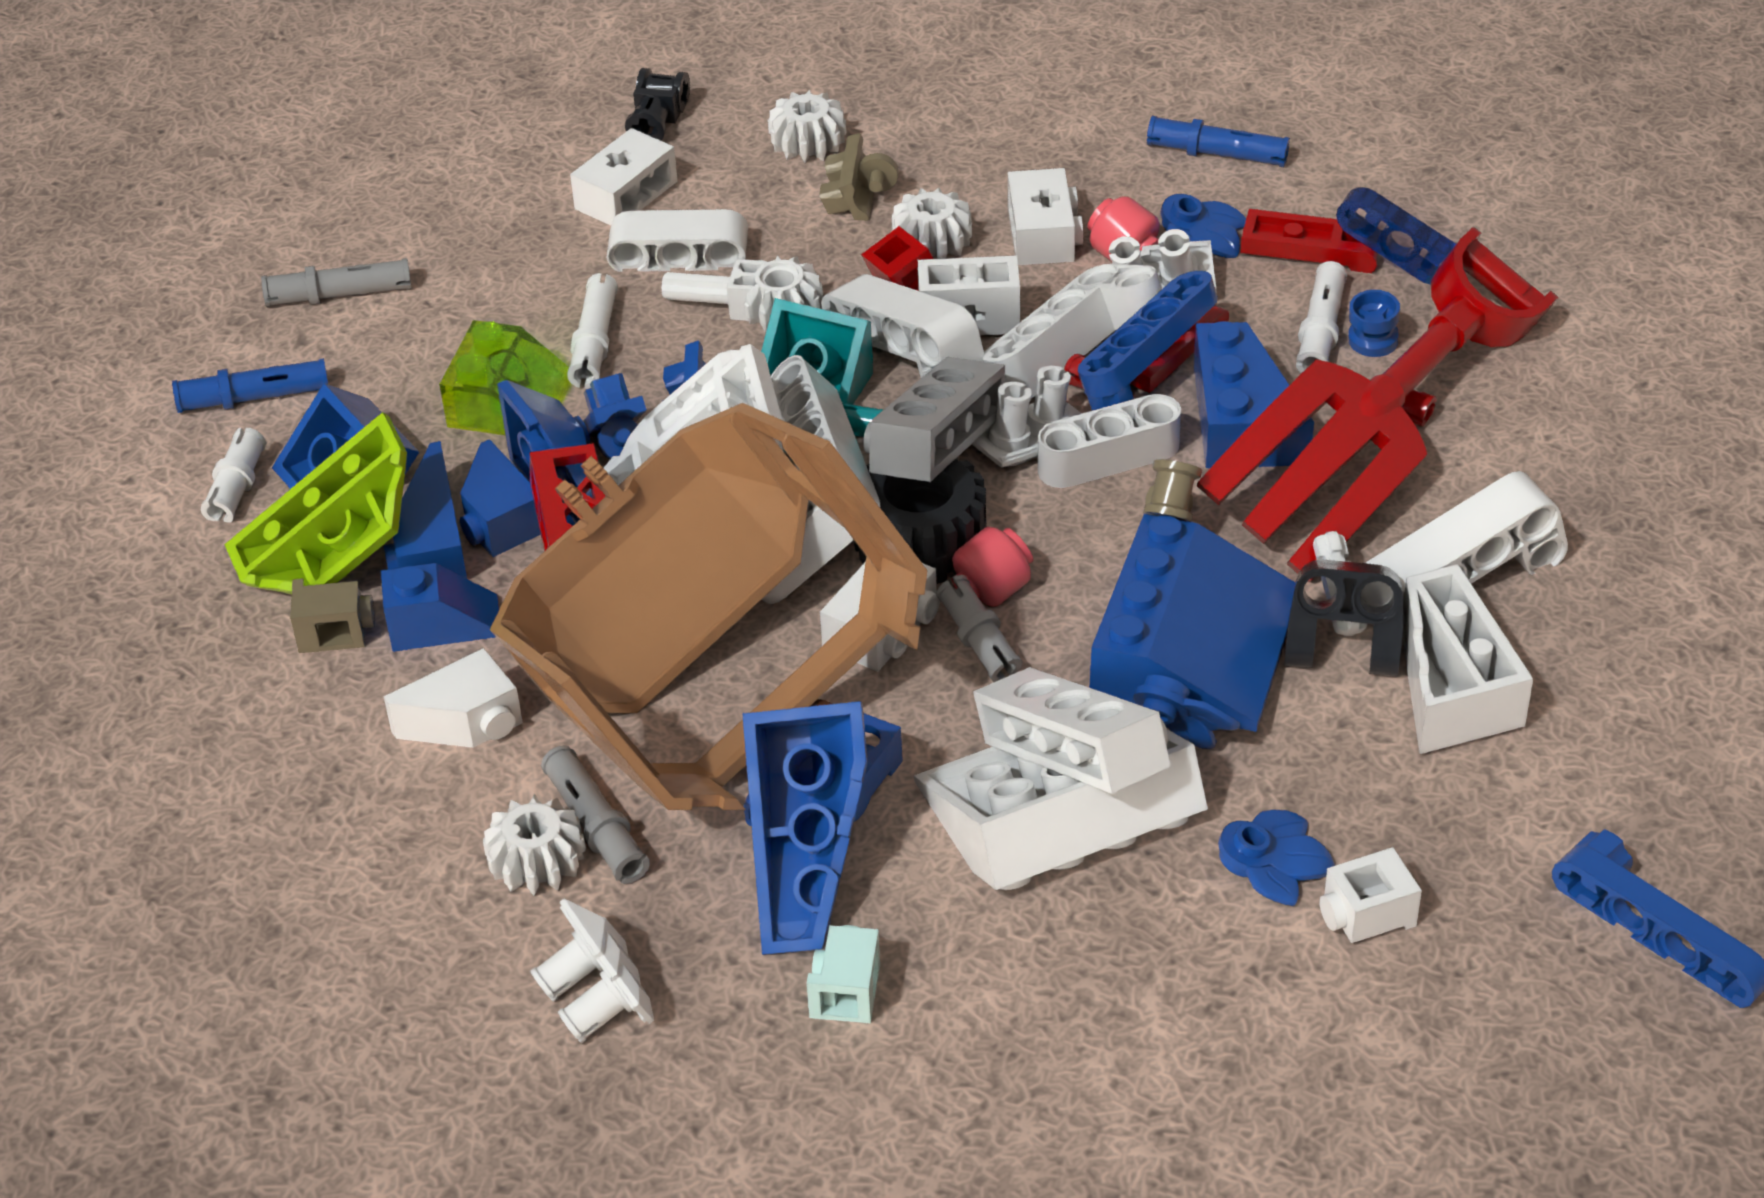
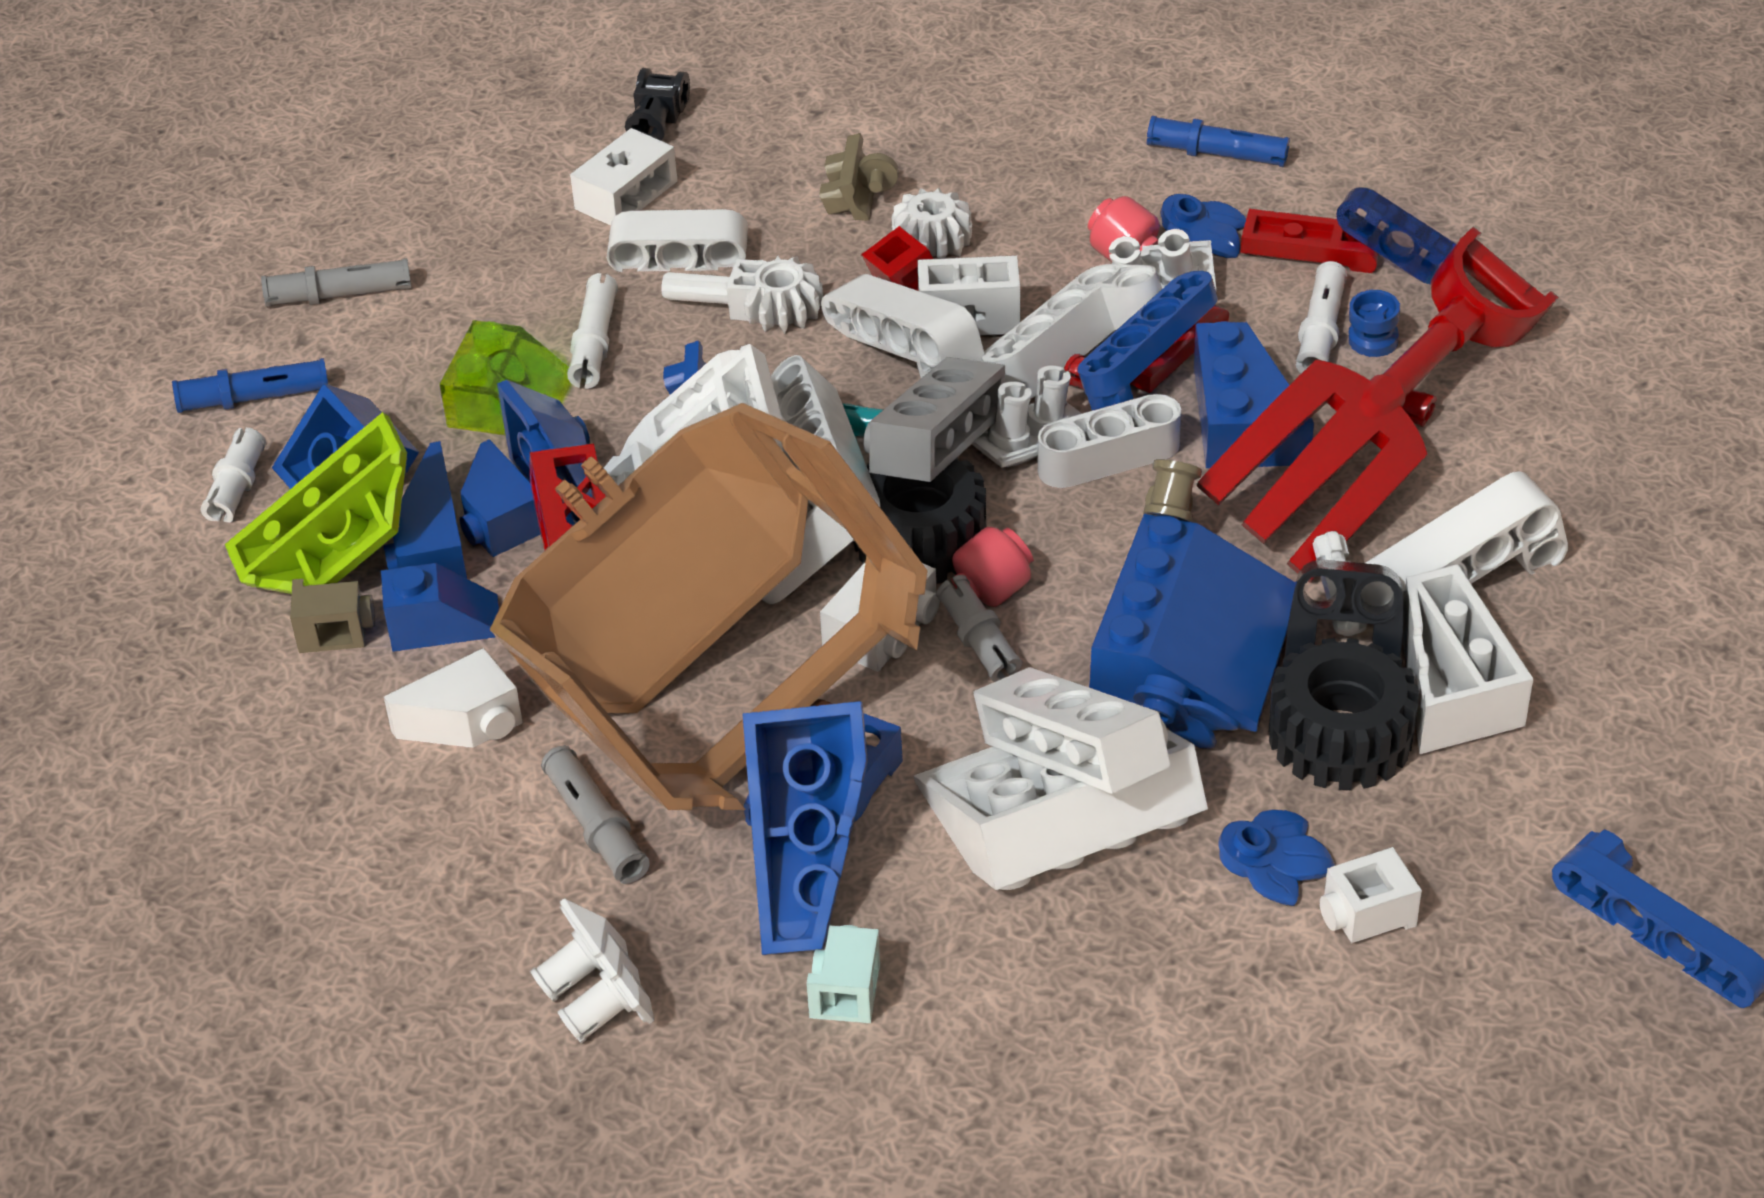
(534, 844): white gear -> none
(612, 413): blue hips -> none
(807, 126): white gear -> none
(827, 340): teal slope -> none
(1043, 216): white brick -> none
(1336, 743): none -> black tyre

